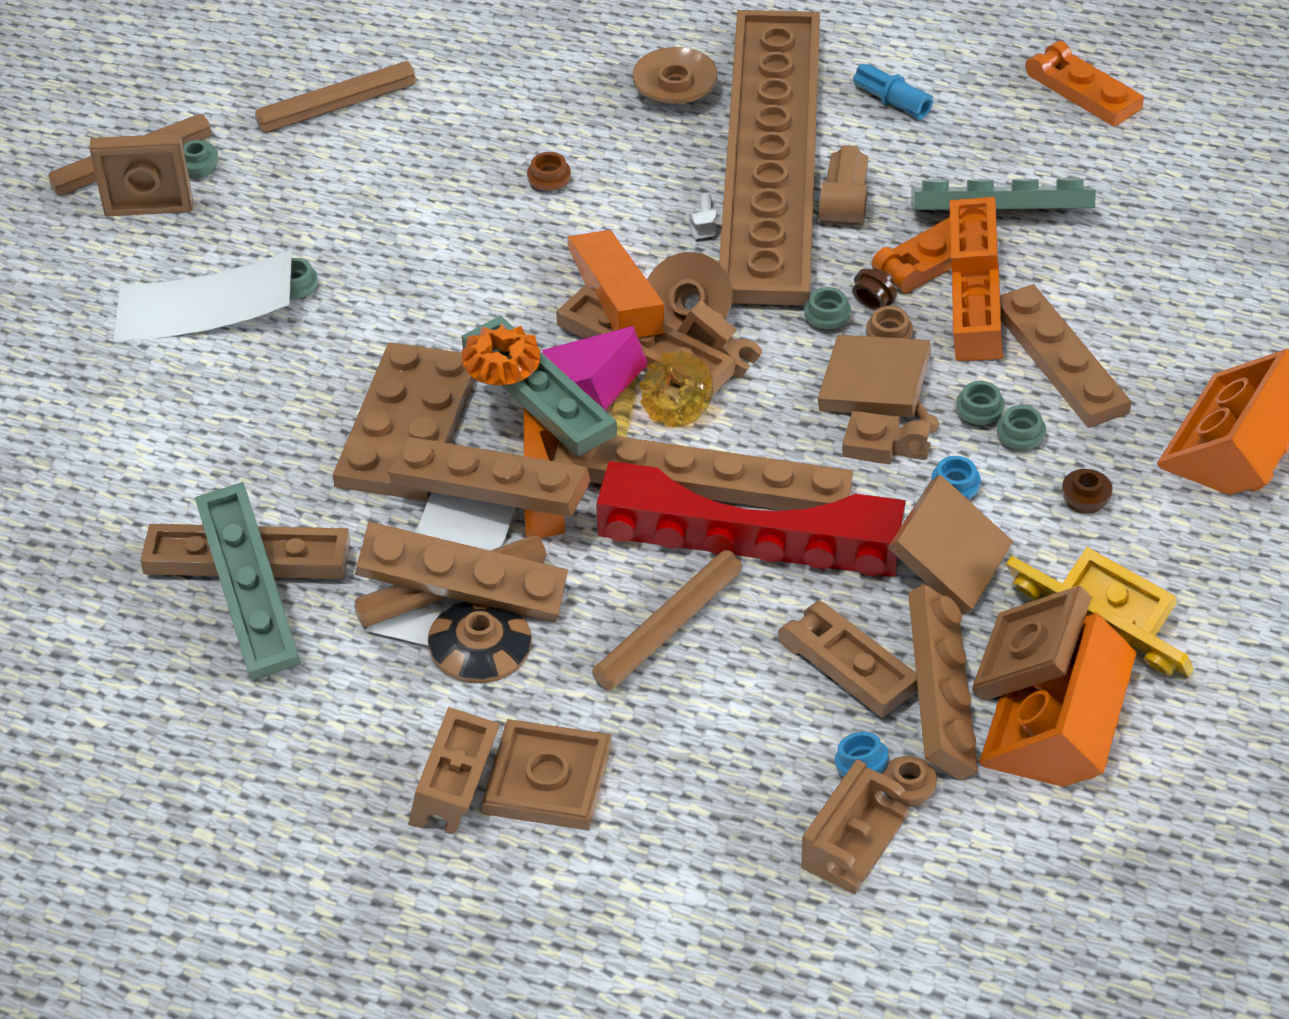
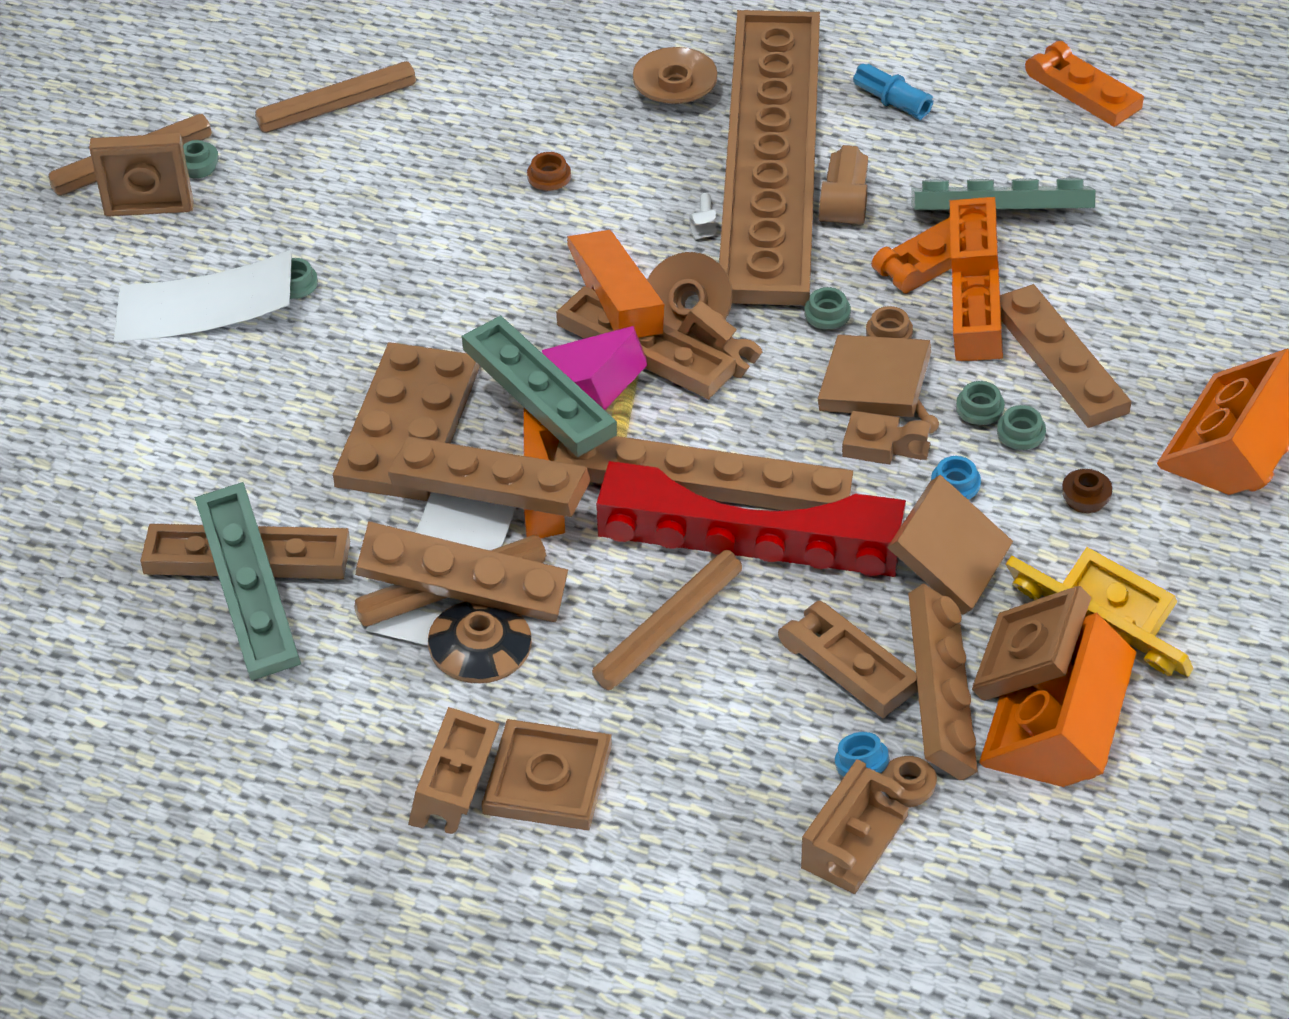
(494, 368): orange gear -> none
(693, 396): clear yellow gear -> none
(874, 288): reddish brown plate -> none

